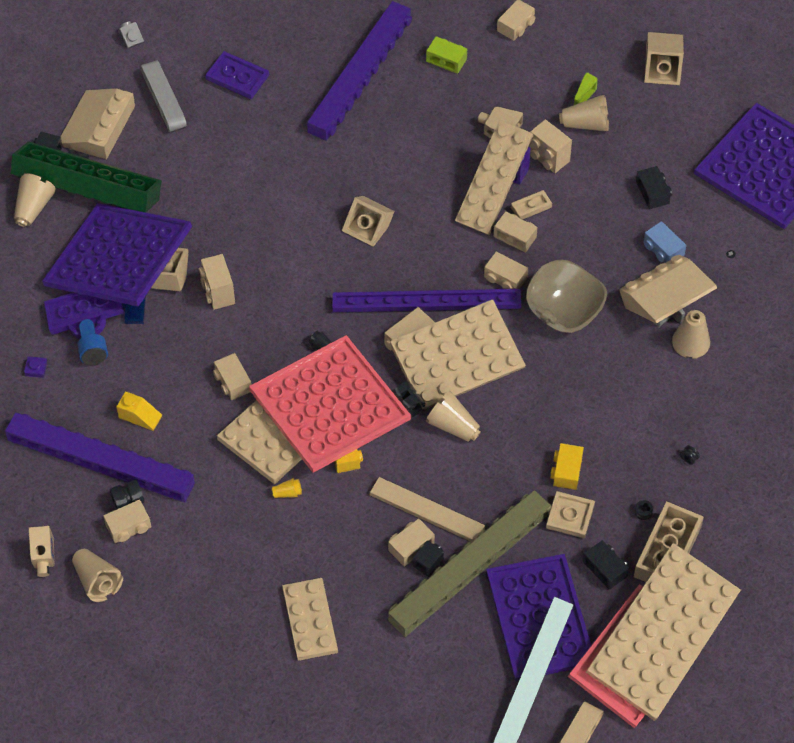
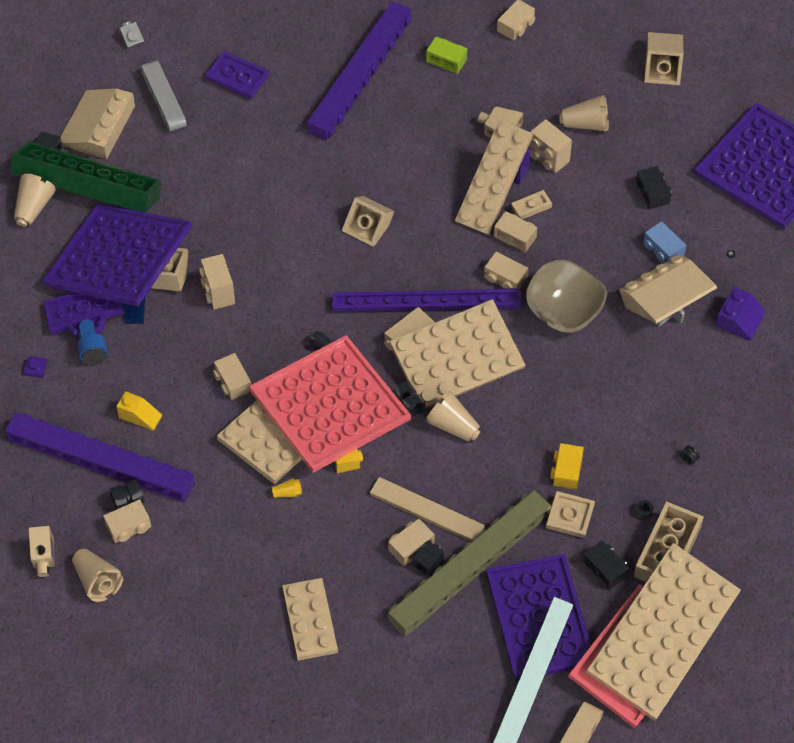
(586, 89): lime slope -> none
(692, 336): tan cone -> none
(740, 314): none -> dark purple slope

